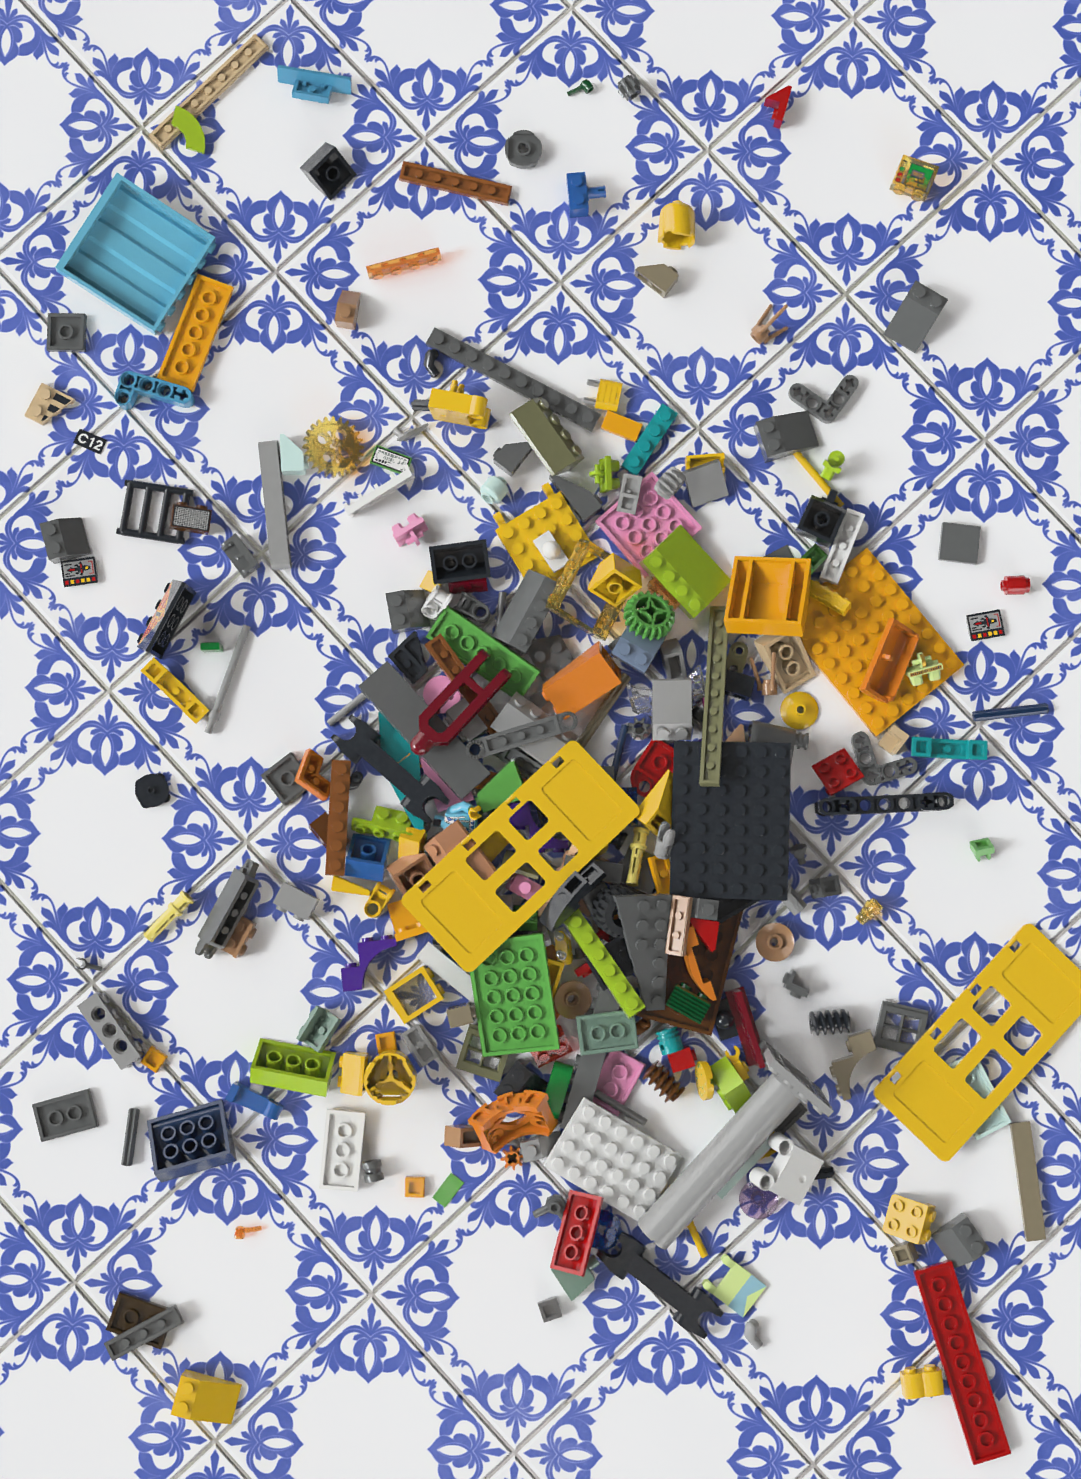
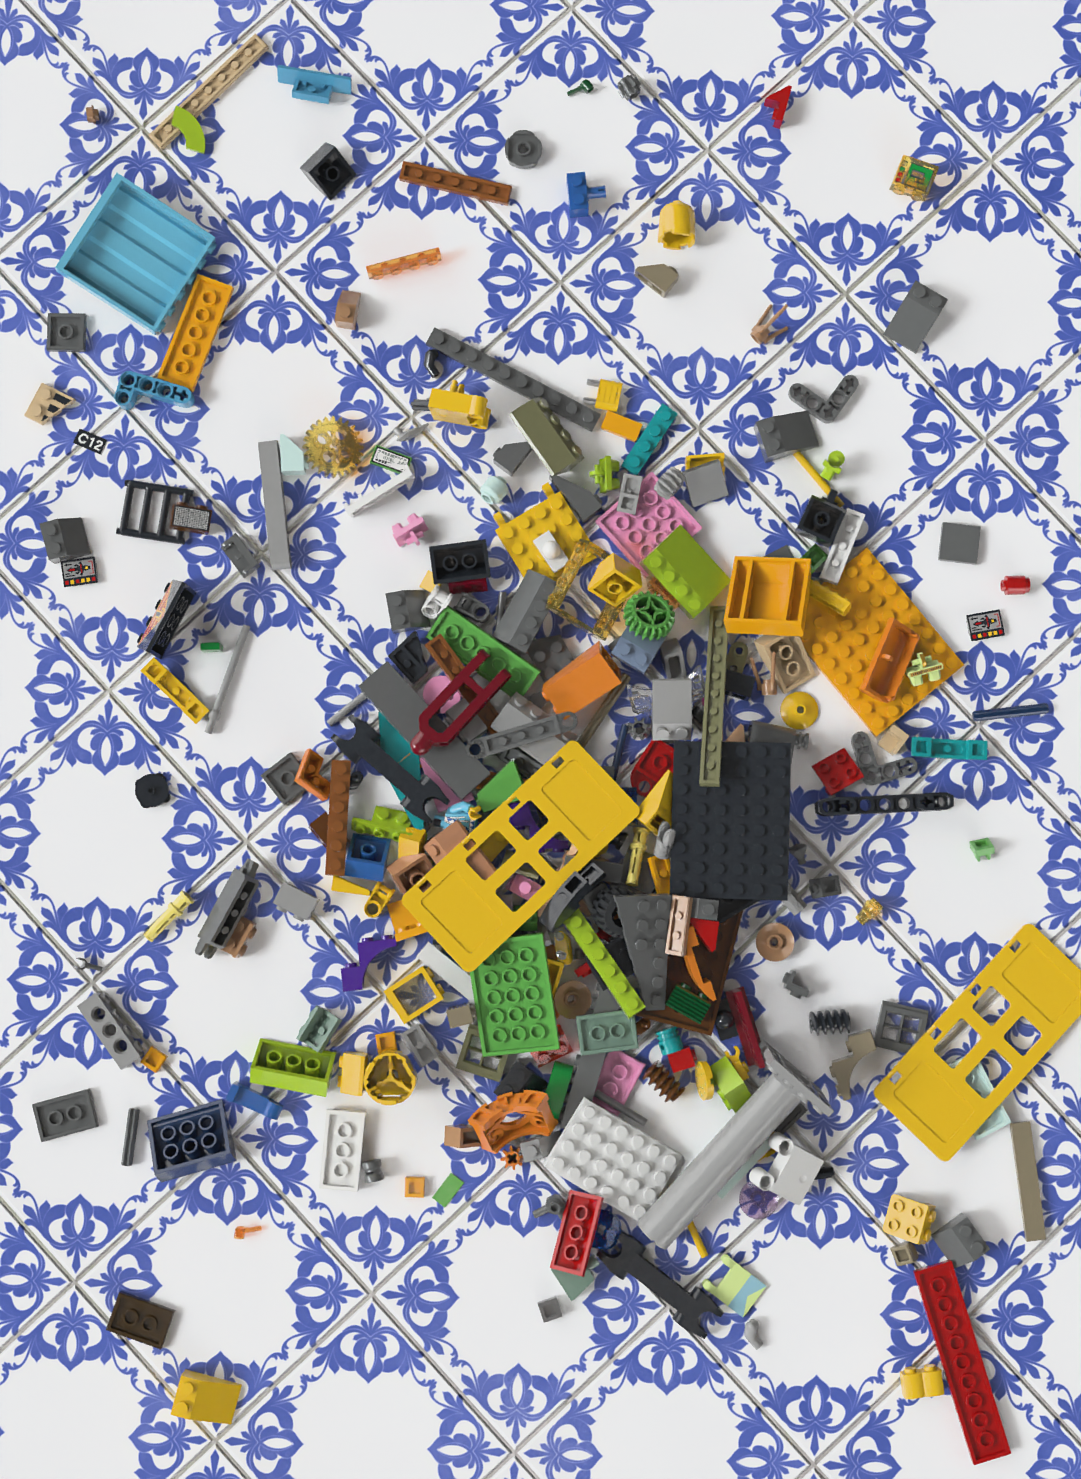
(92, 114): none -> medium nougat plate
(144, 1332): dark grey tile -> none

